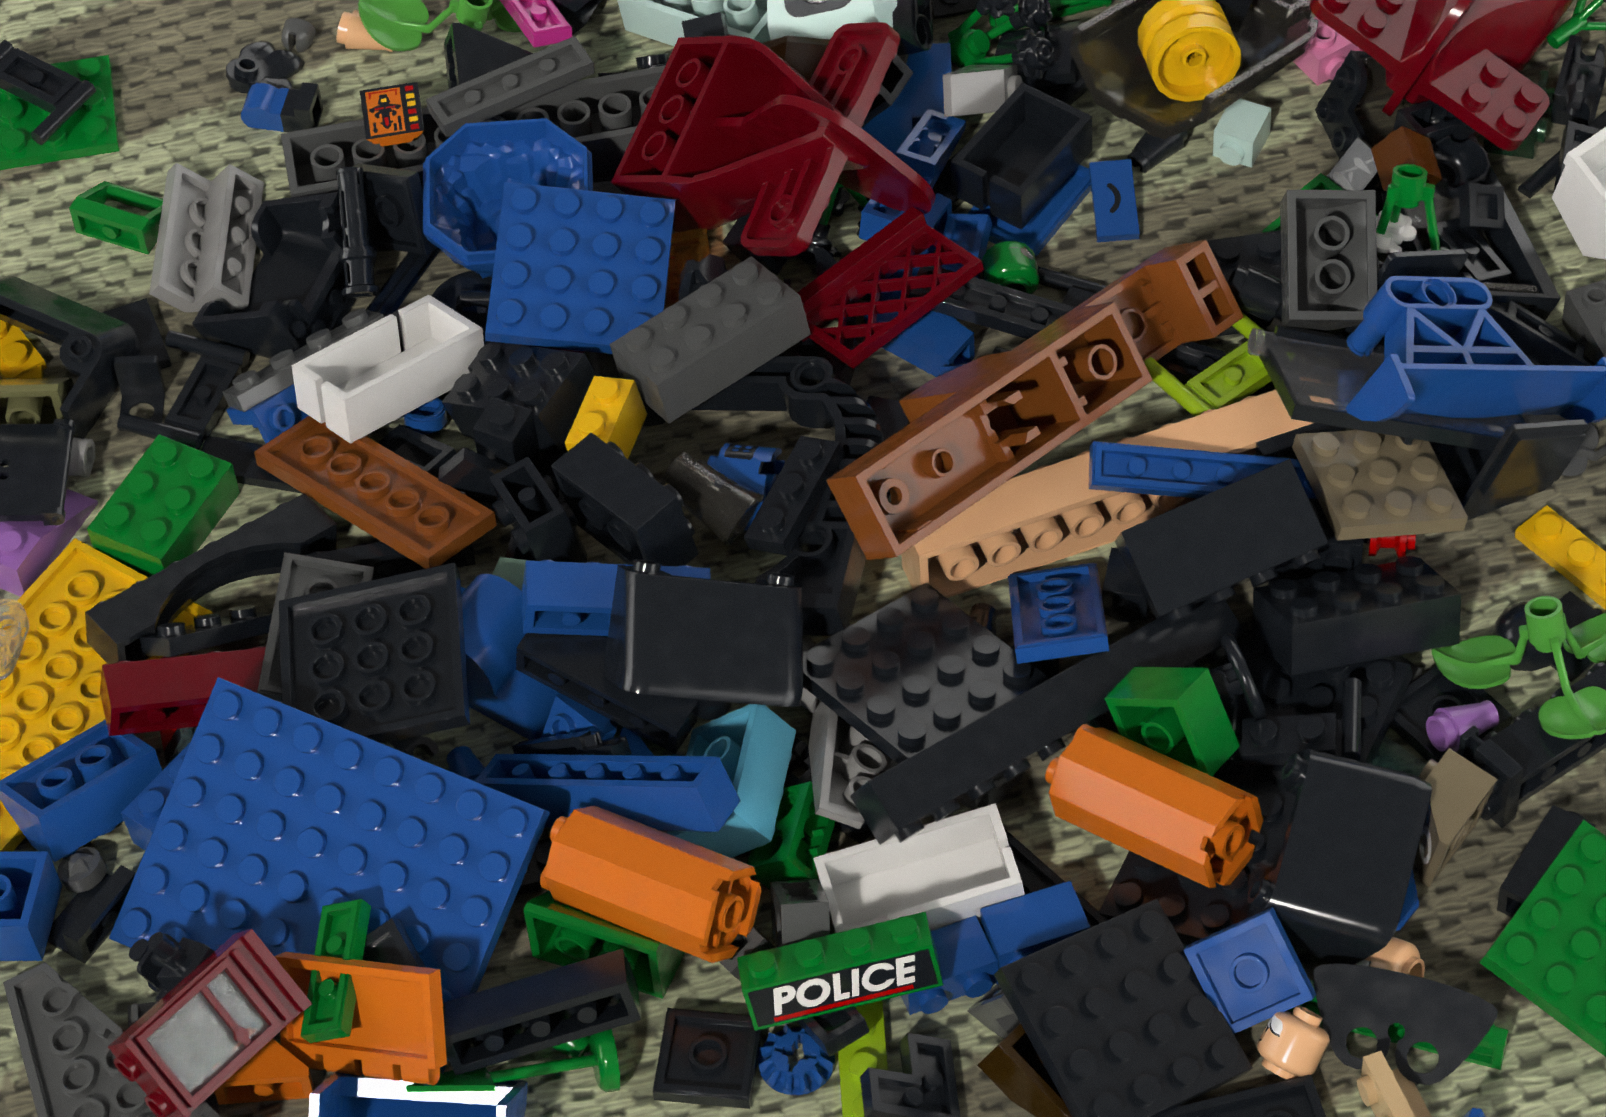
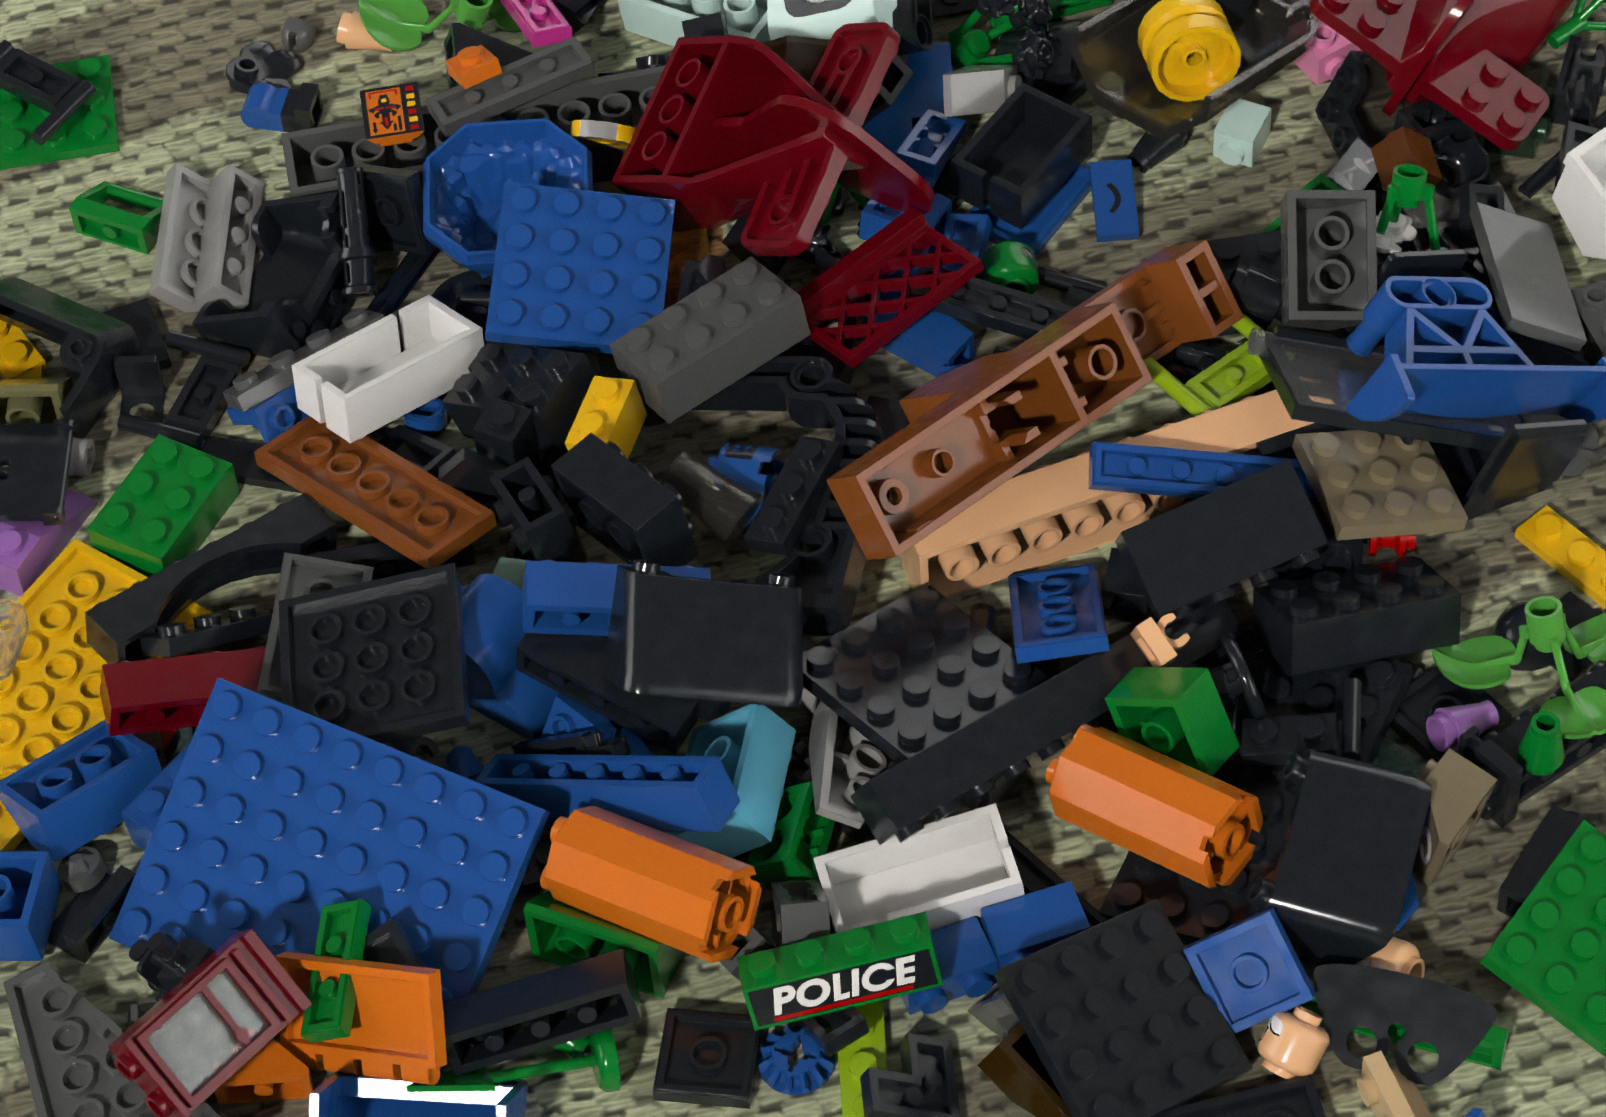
(473, 66): none -> orange plate
(602, 133): none -> piece
(1155, 643): none -> light nougat tile
(1527, 277): none -> dark grey tile
(1542, 745): none -> green cone

